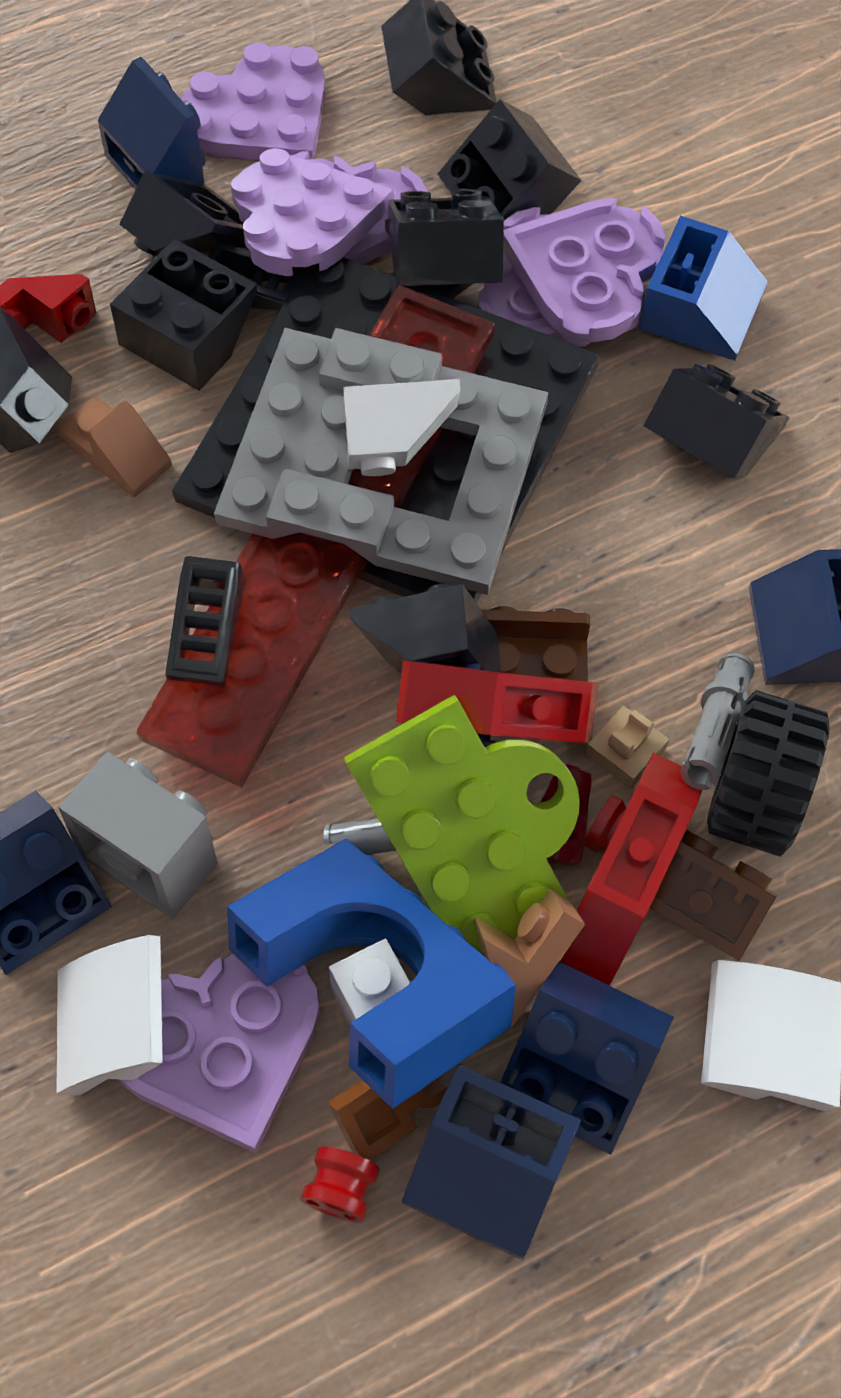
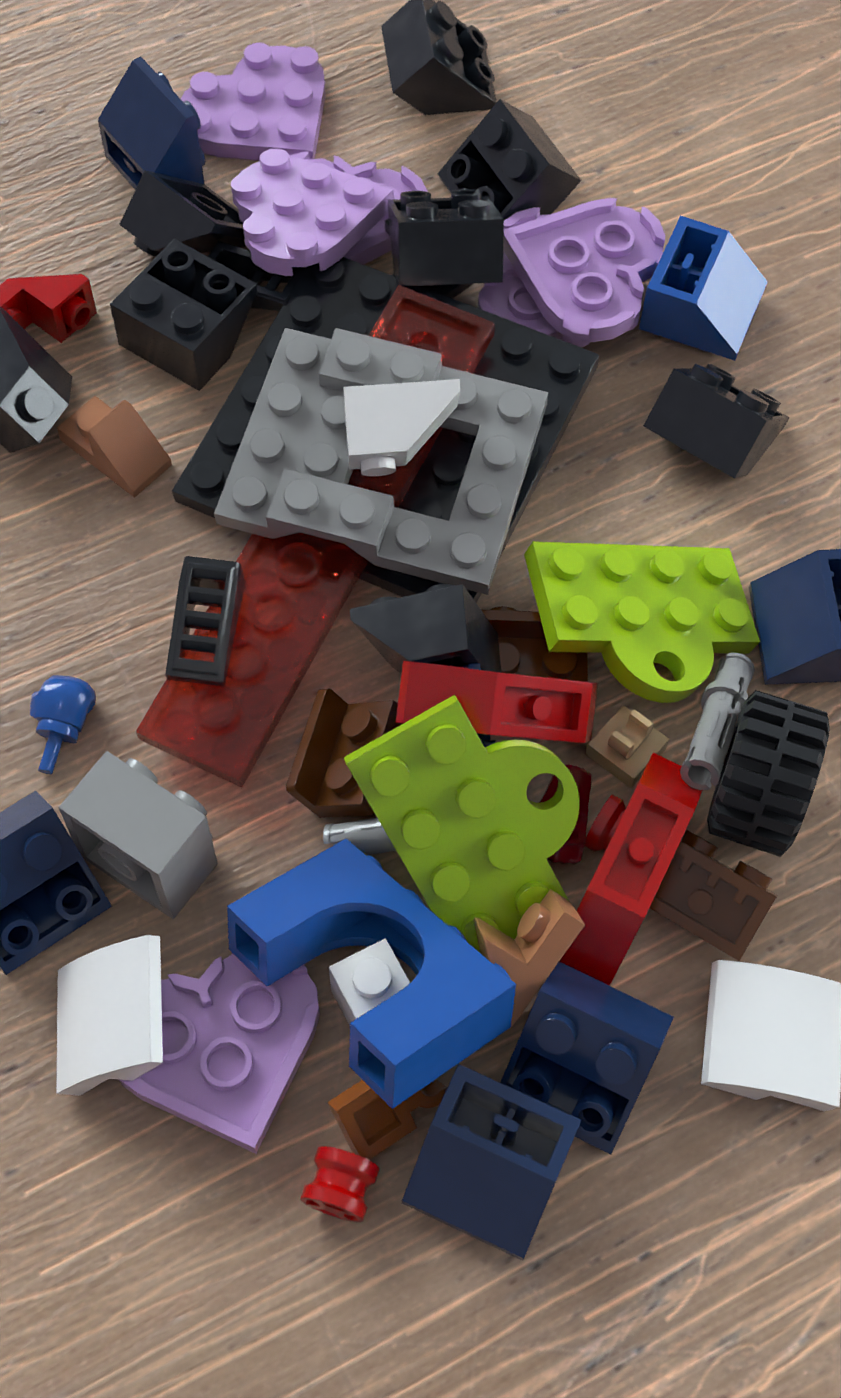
(61, 712): none -> blue piece
(332, 732): none -> reddish brown bracket
(642, 610): none -> lime plate

